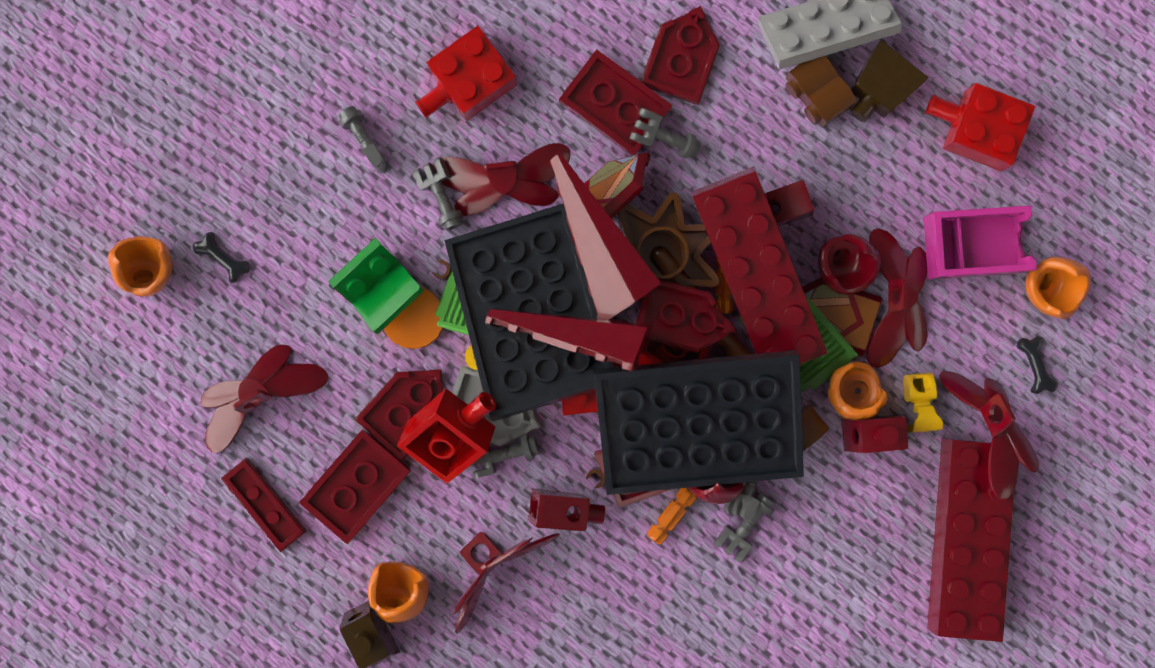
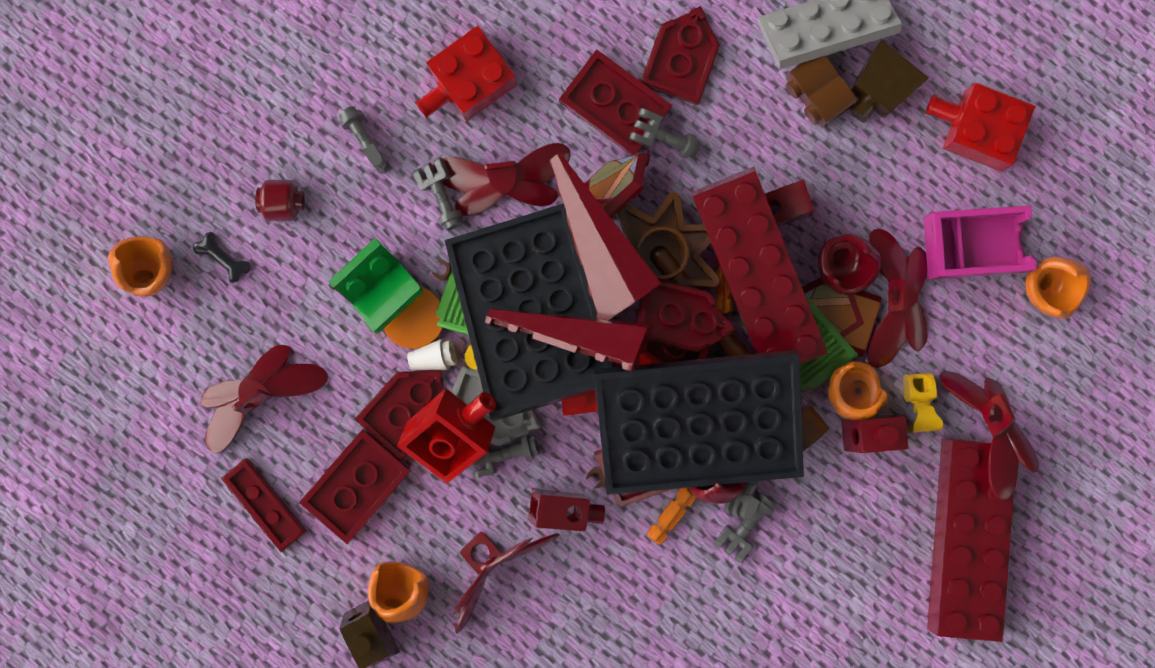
(279, 200): none -> dark red head
(434, 356): none -> white cone
(1032, 350): black piece -> none

